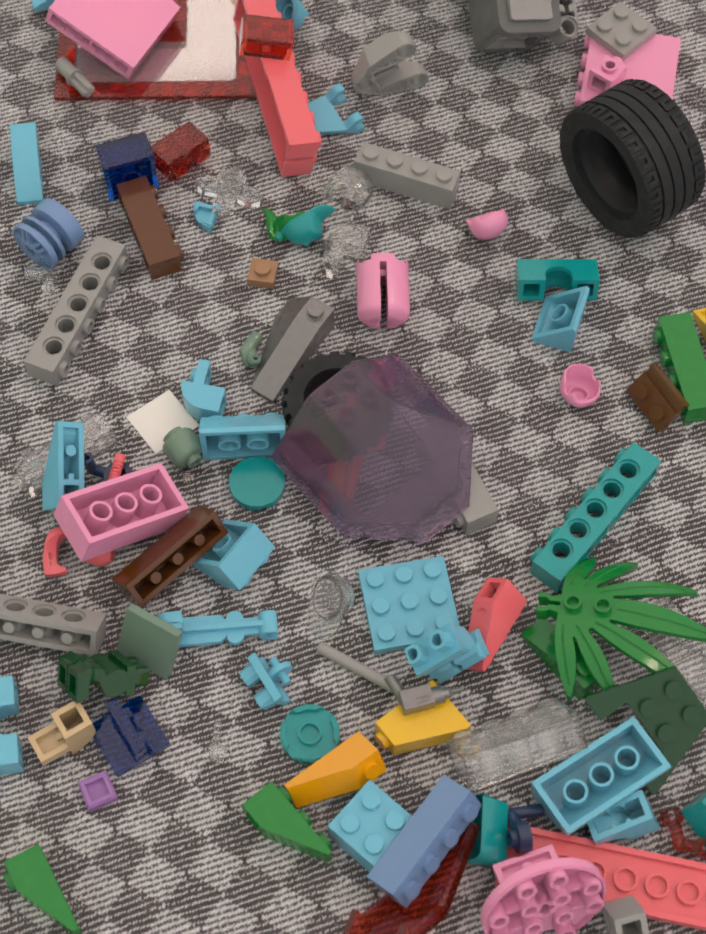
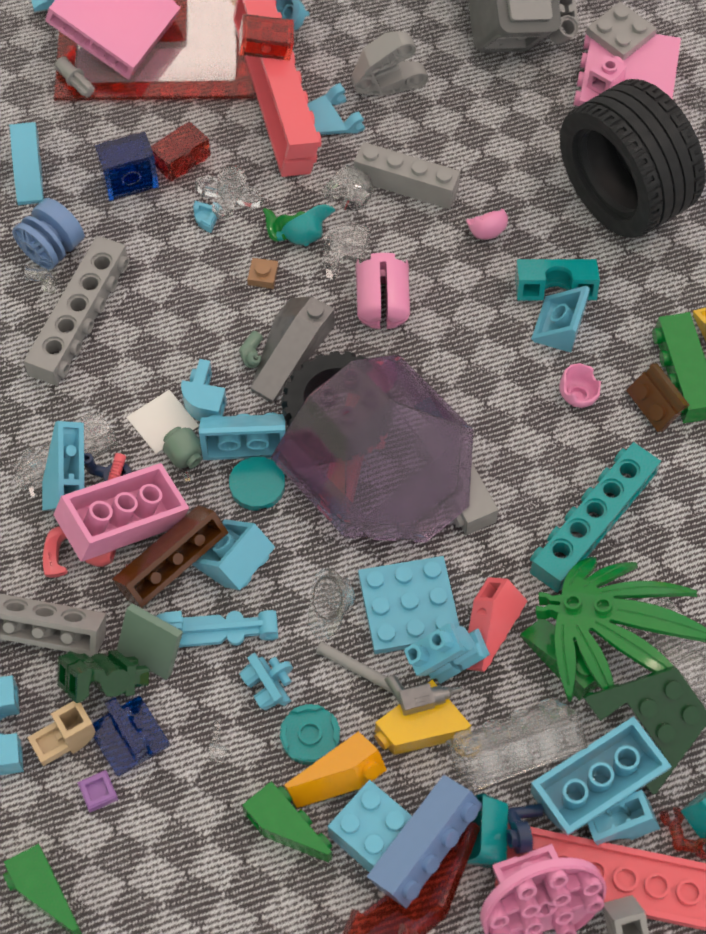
(149, 227): reddish brown brick -> none

